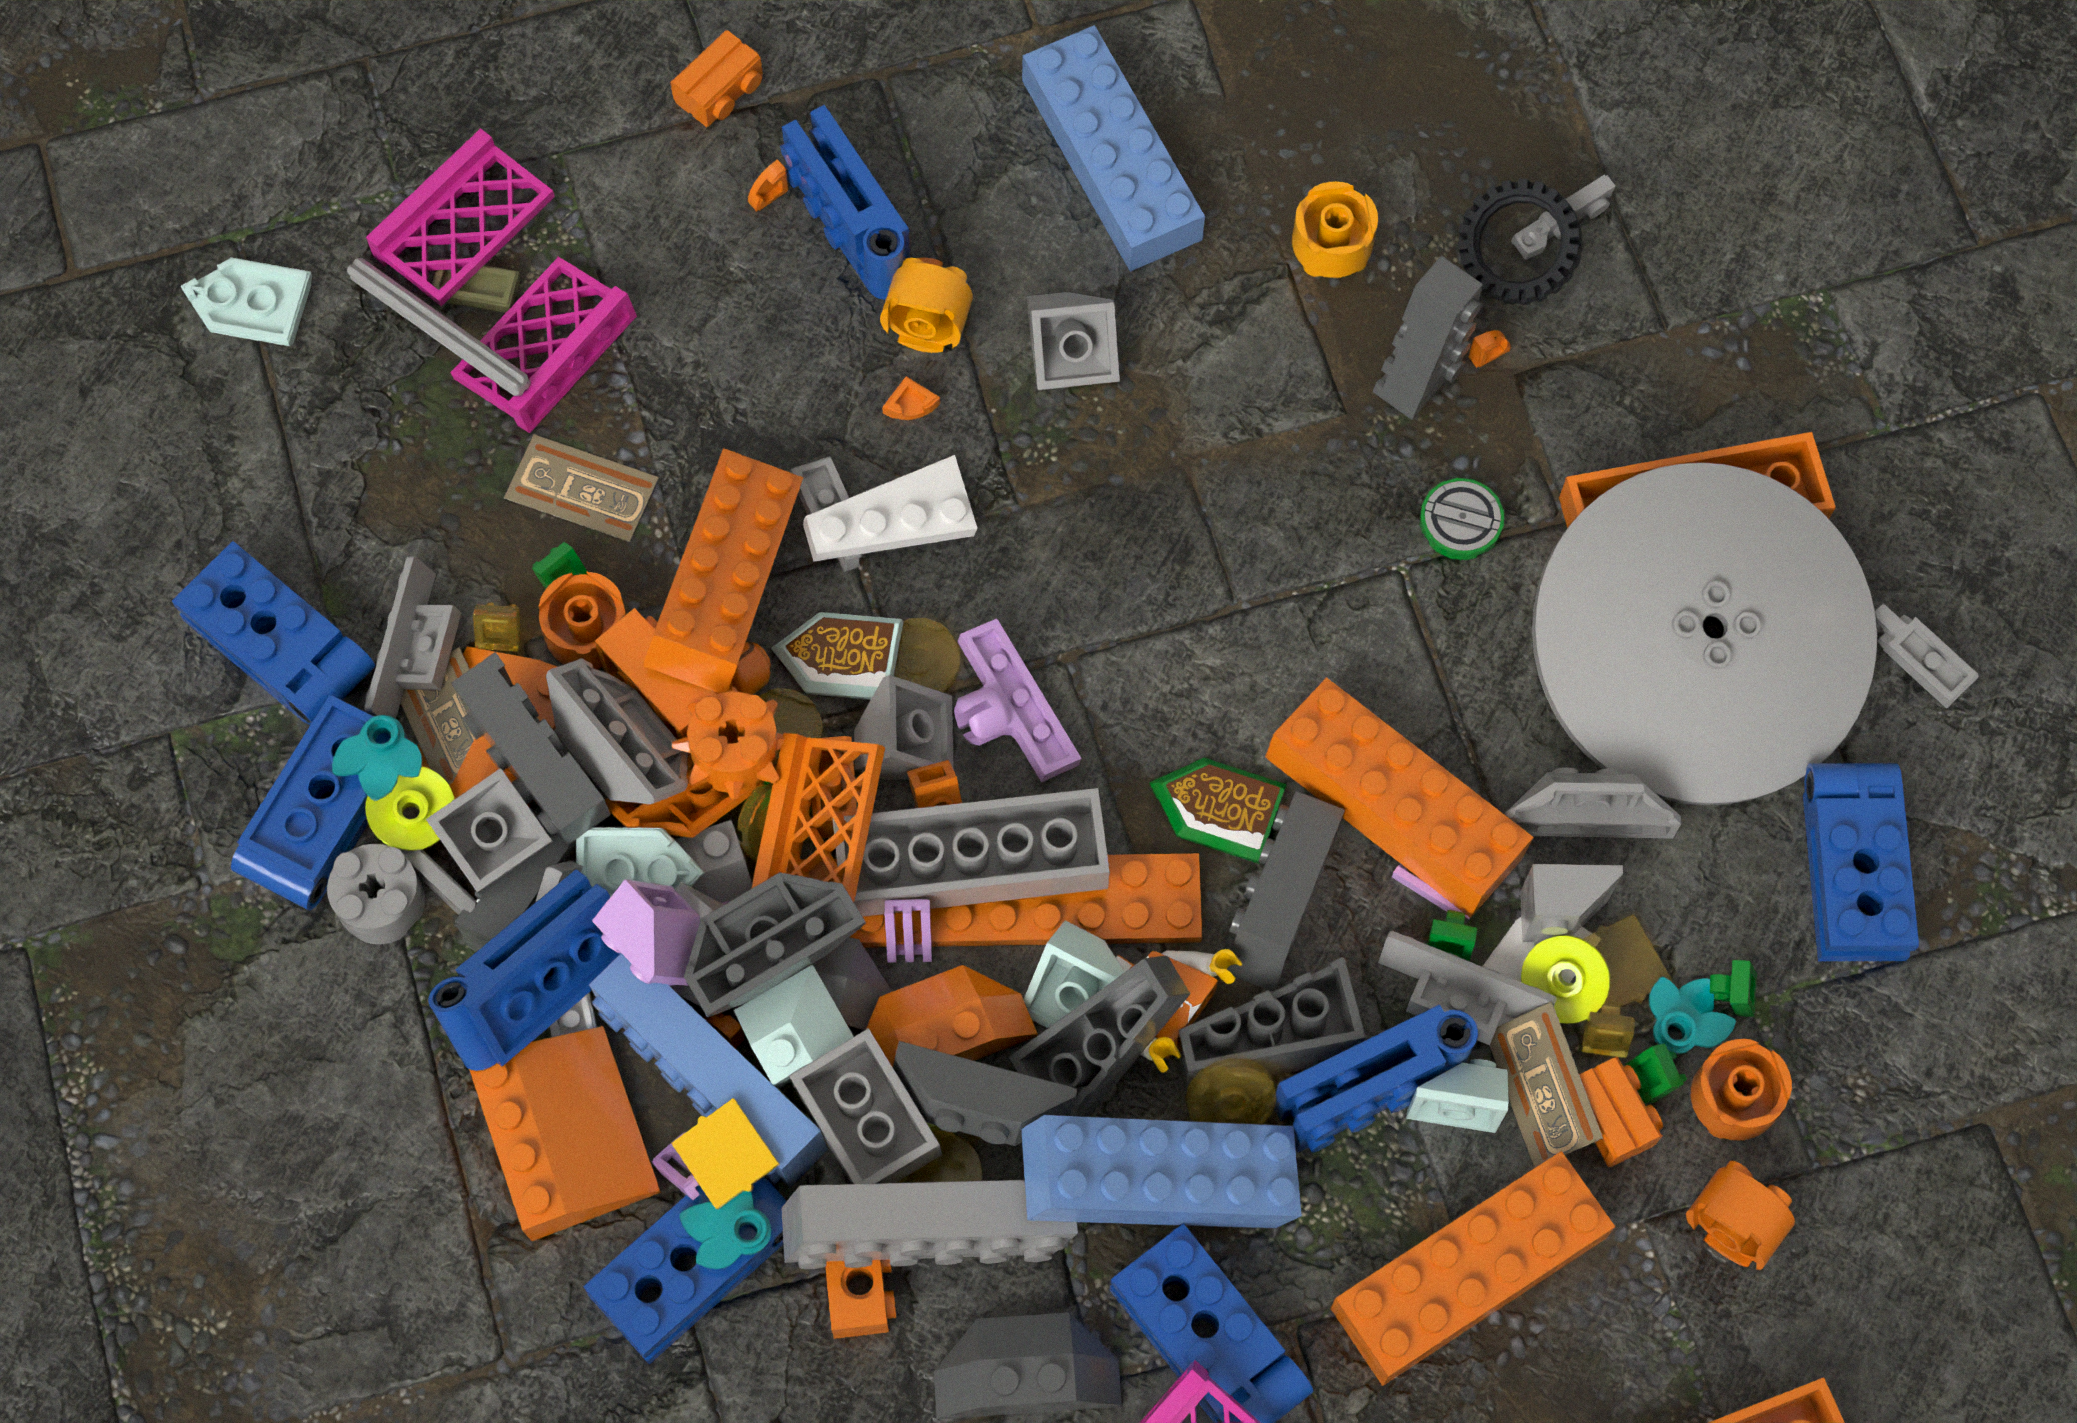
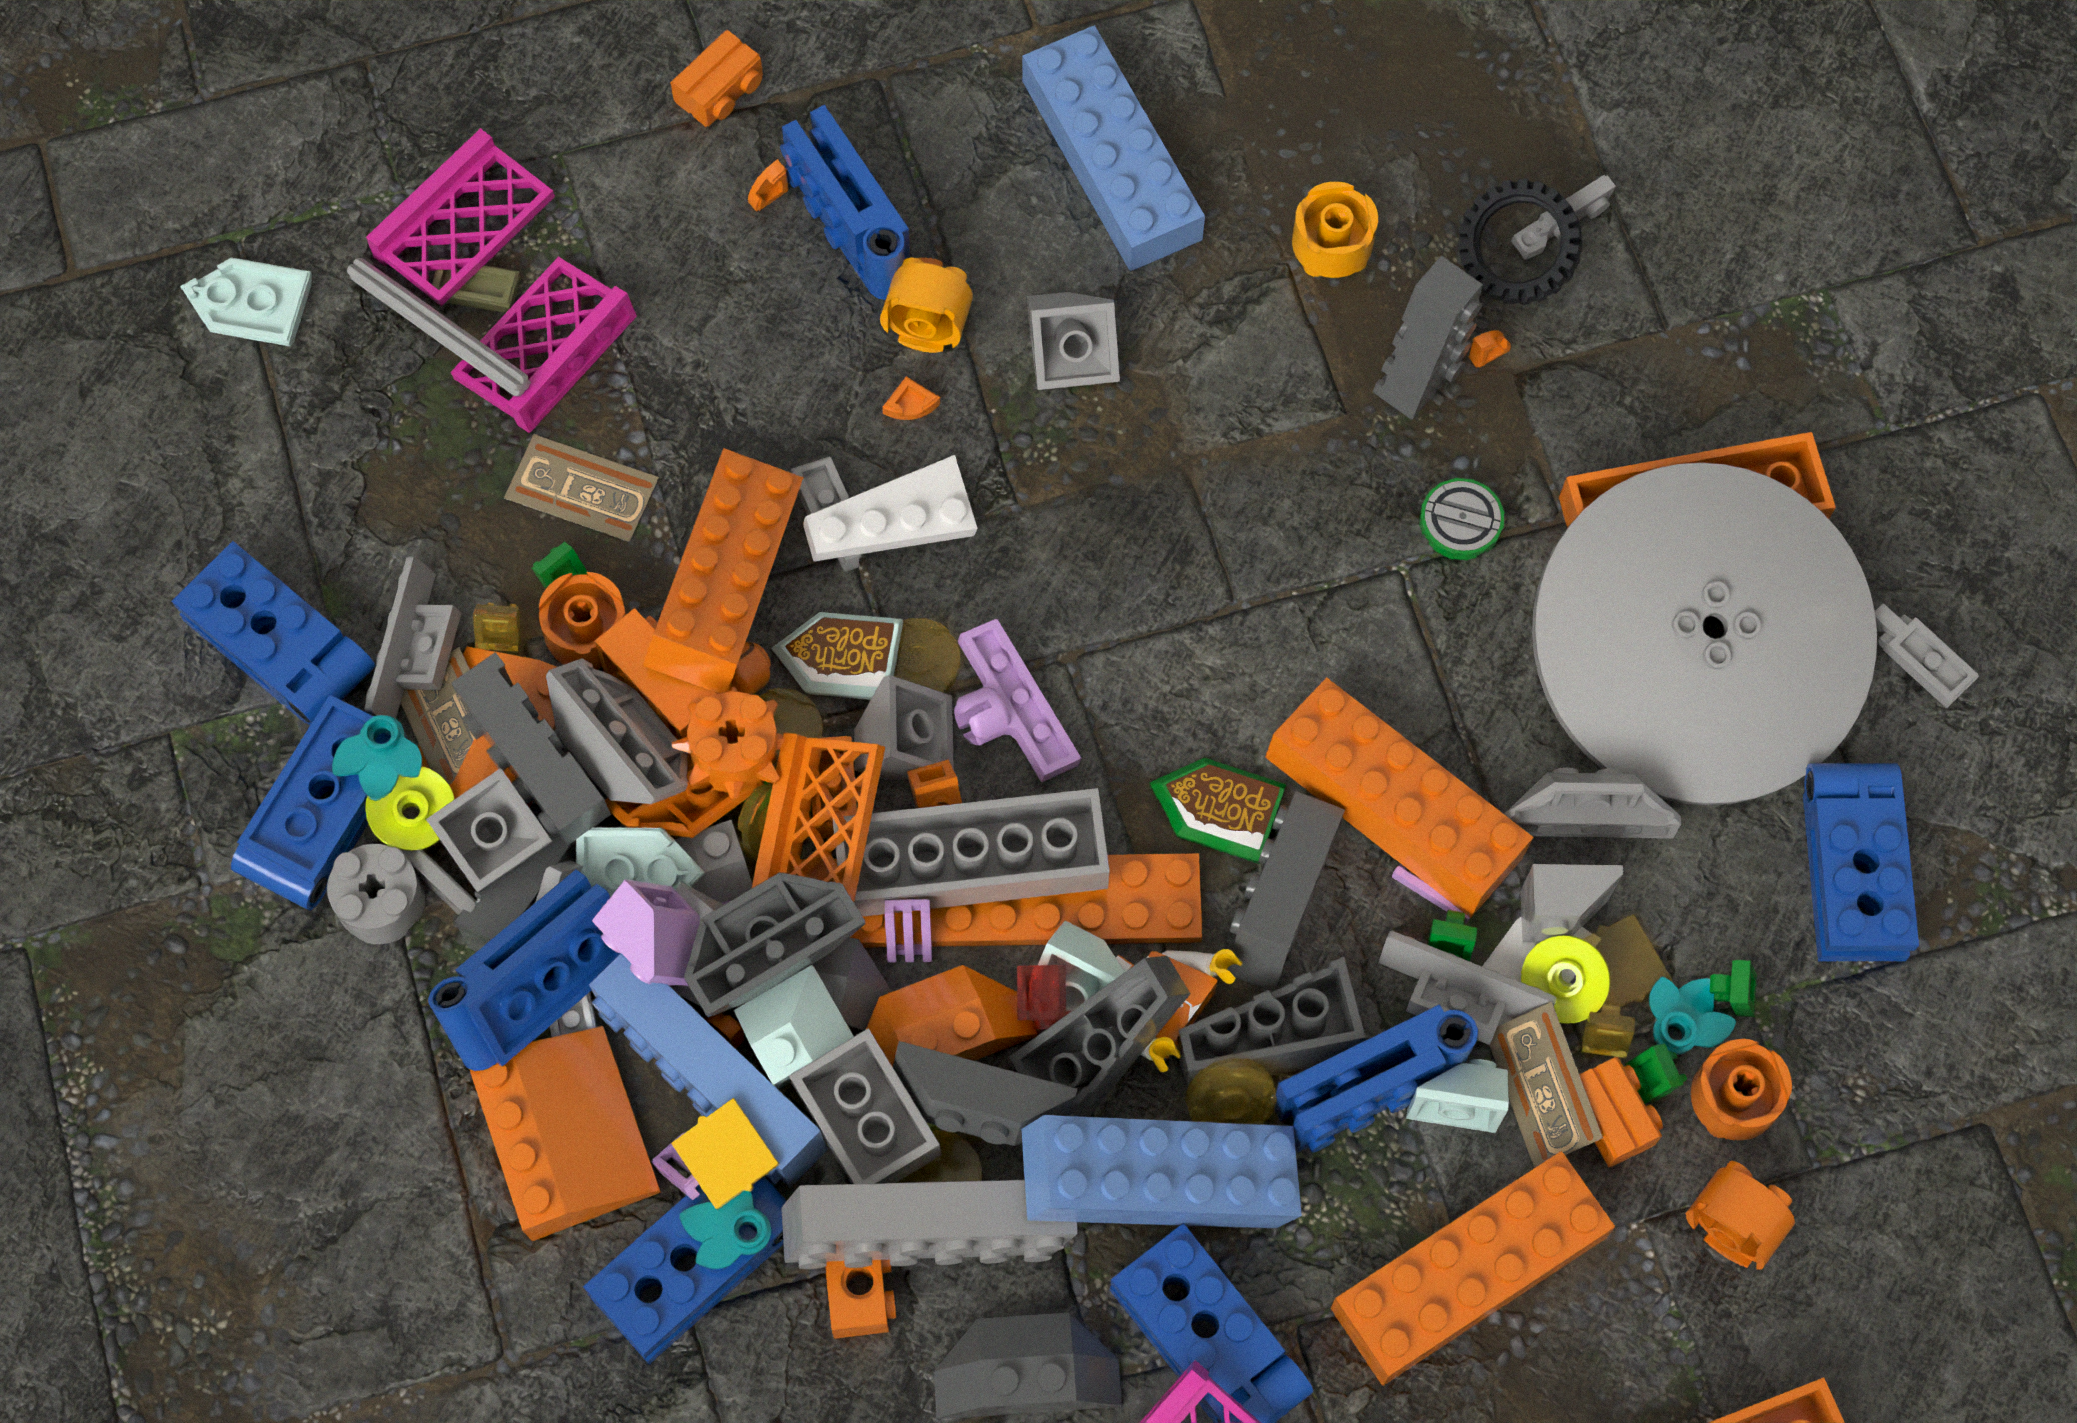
(1041, 994): none -> clear red bracket

